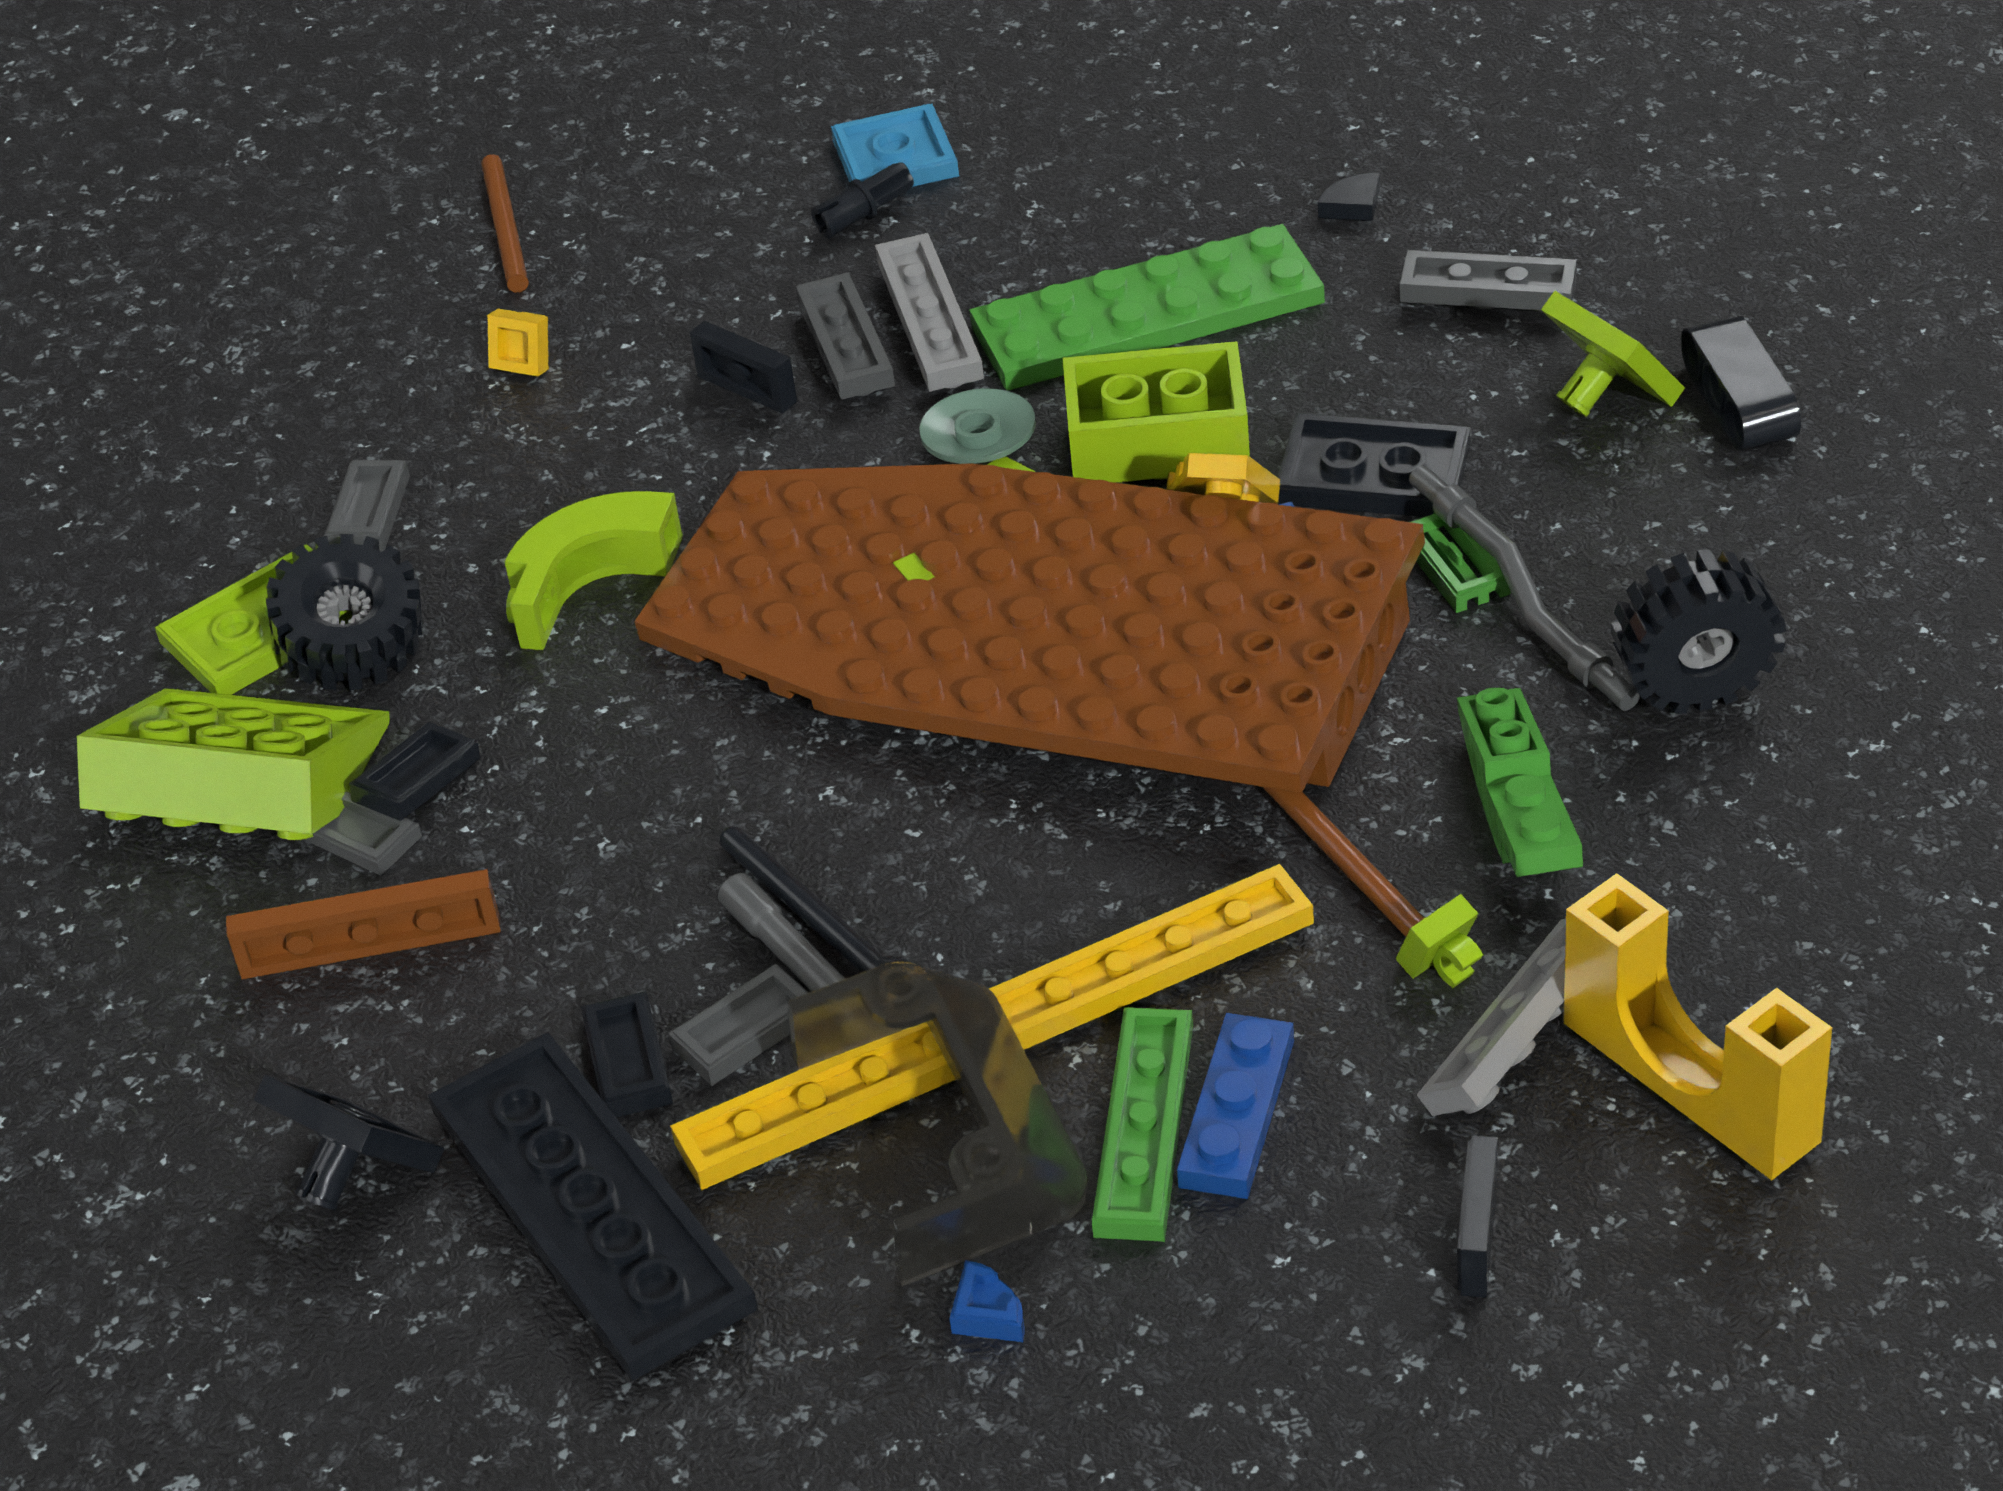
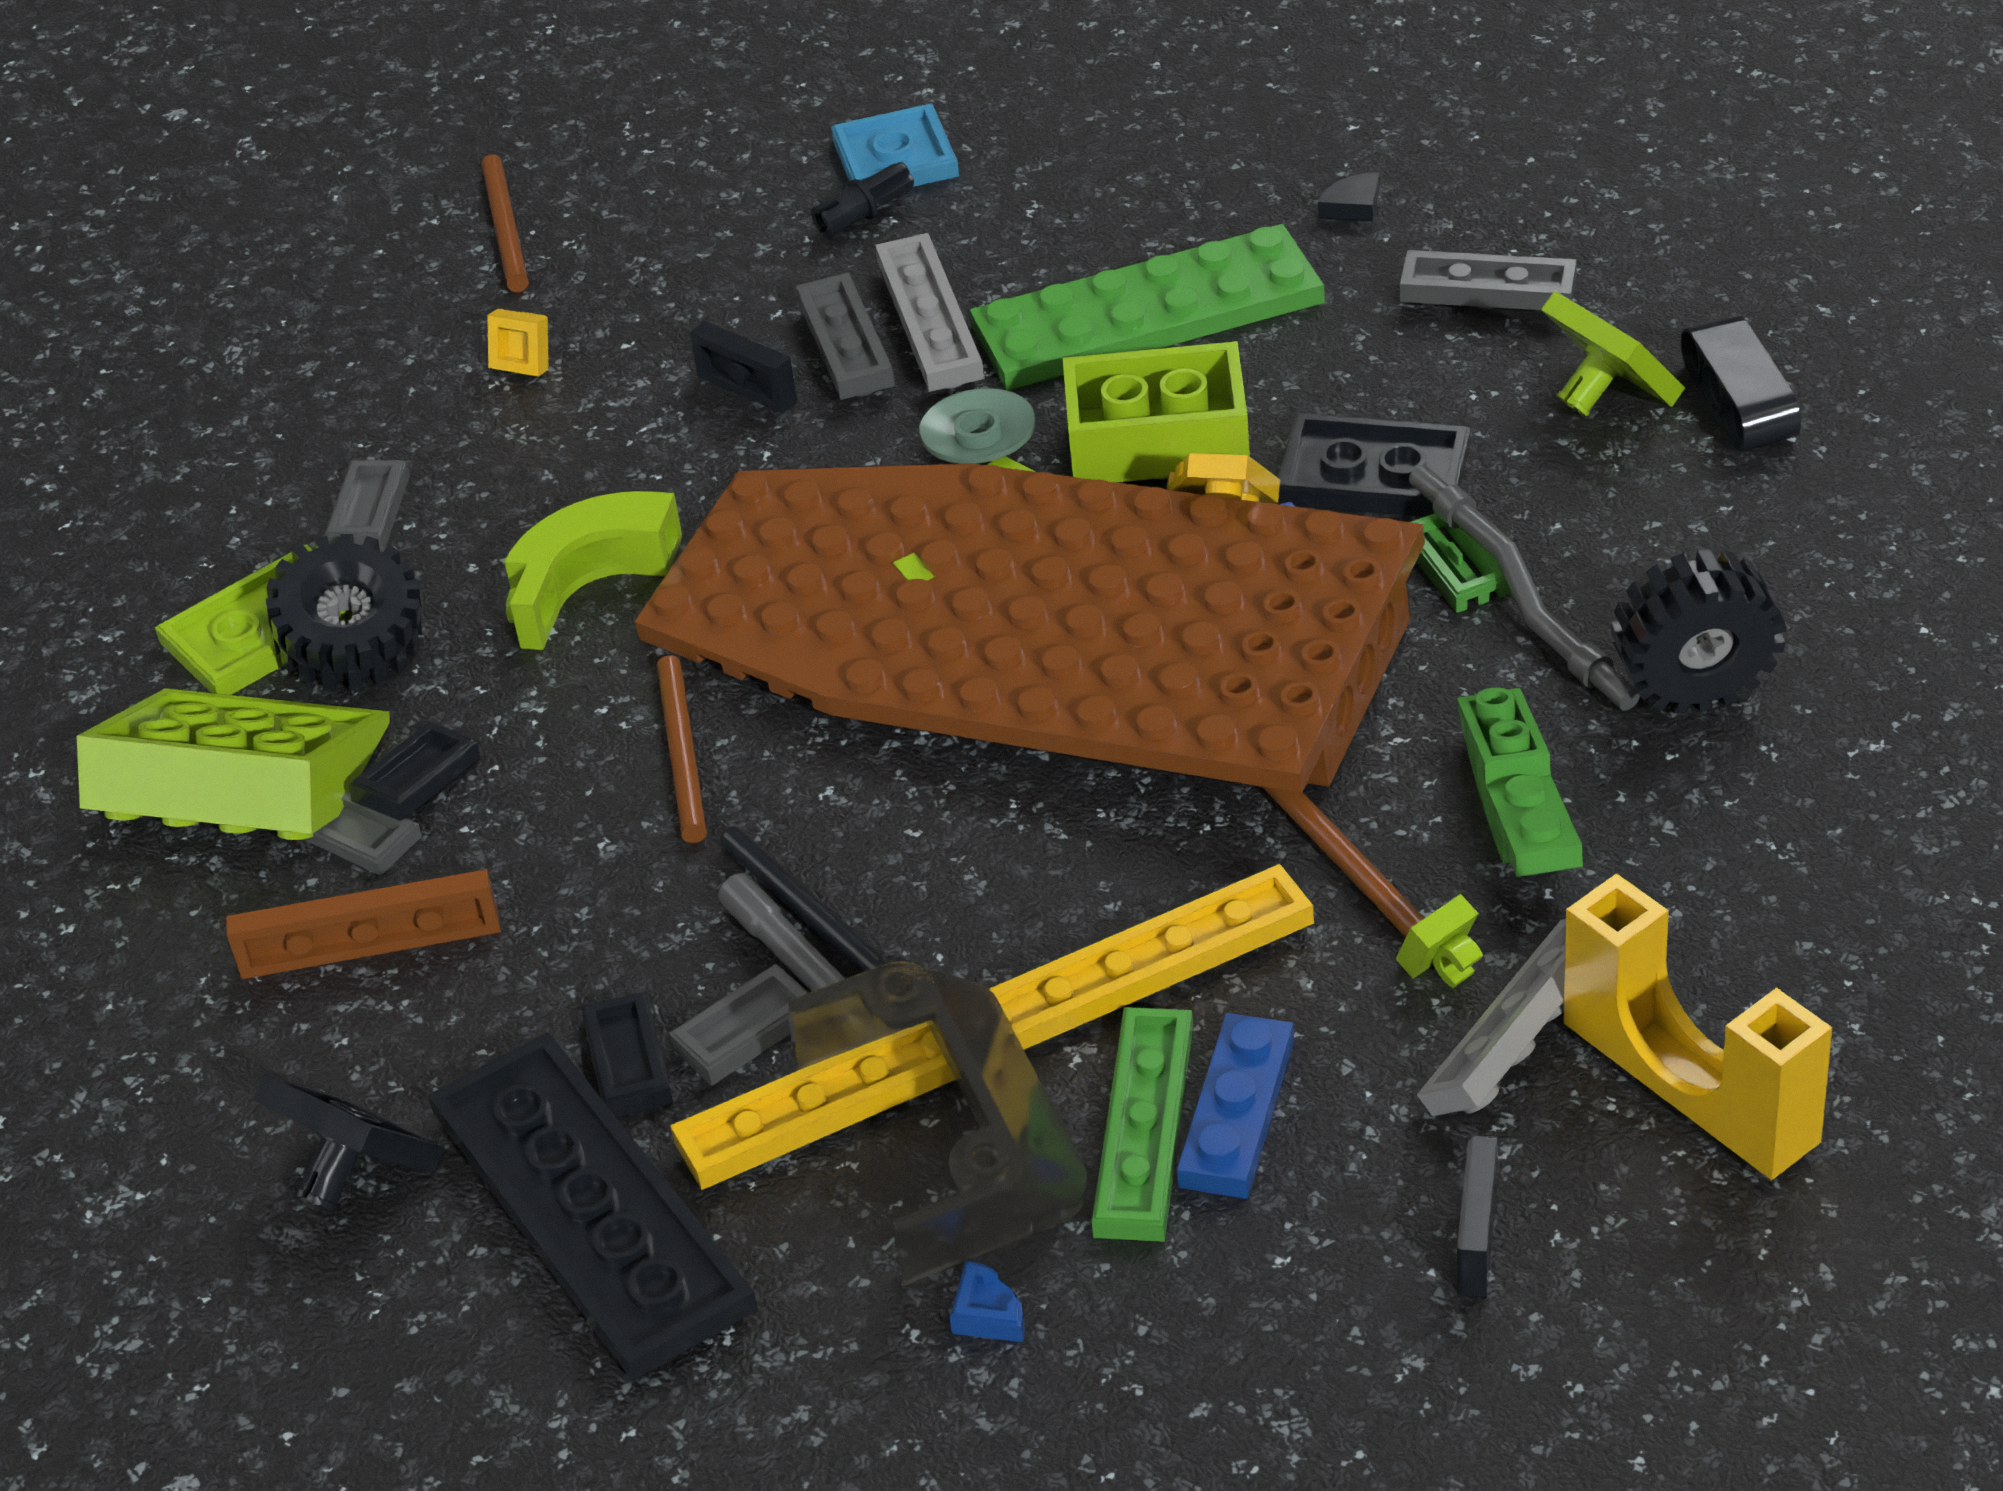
(681, 749): none -> dark orange bar

